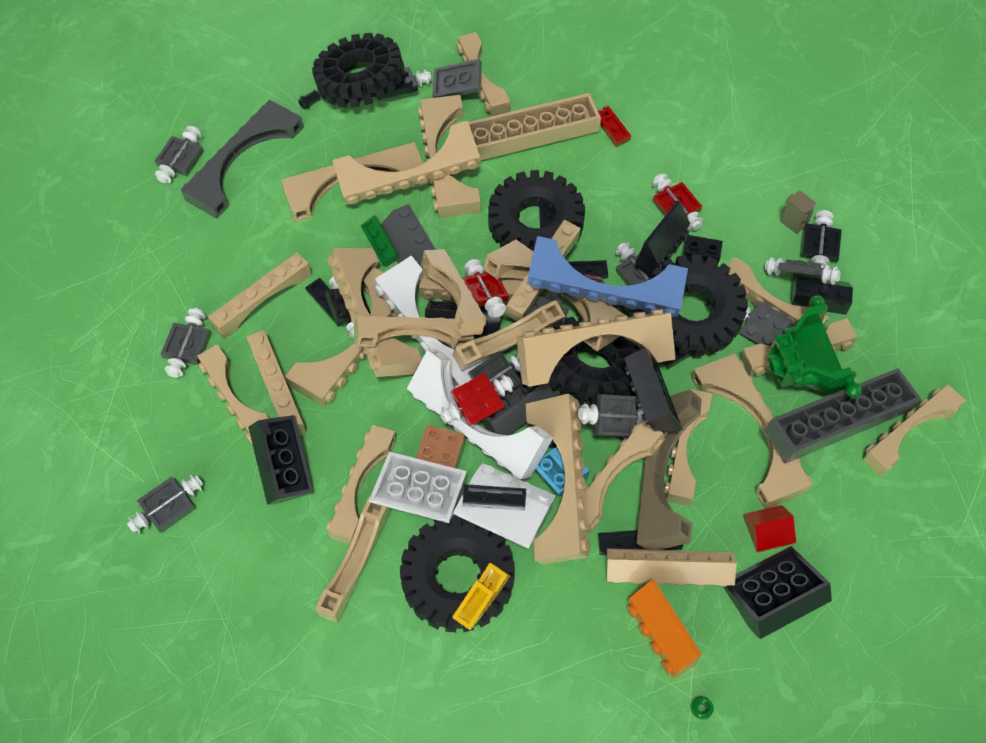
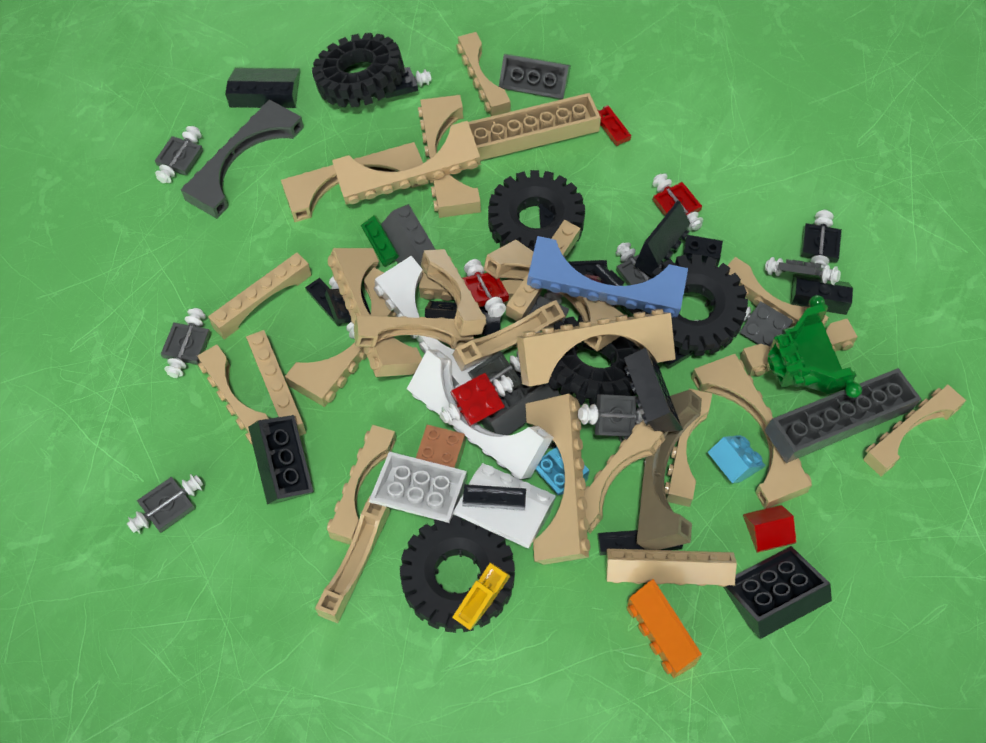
(257, 85): none -> black slope
(308, 99): black pin -> none
(457, 79): dark grey plate -> none
(534, 76): none -> dark grey slope
(607, 276): none -> black hinge
(705, 702): green plate -> none
(736, 458): none -> medium azure slope
(797, 211): dark tan brick -> none

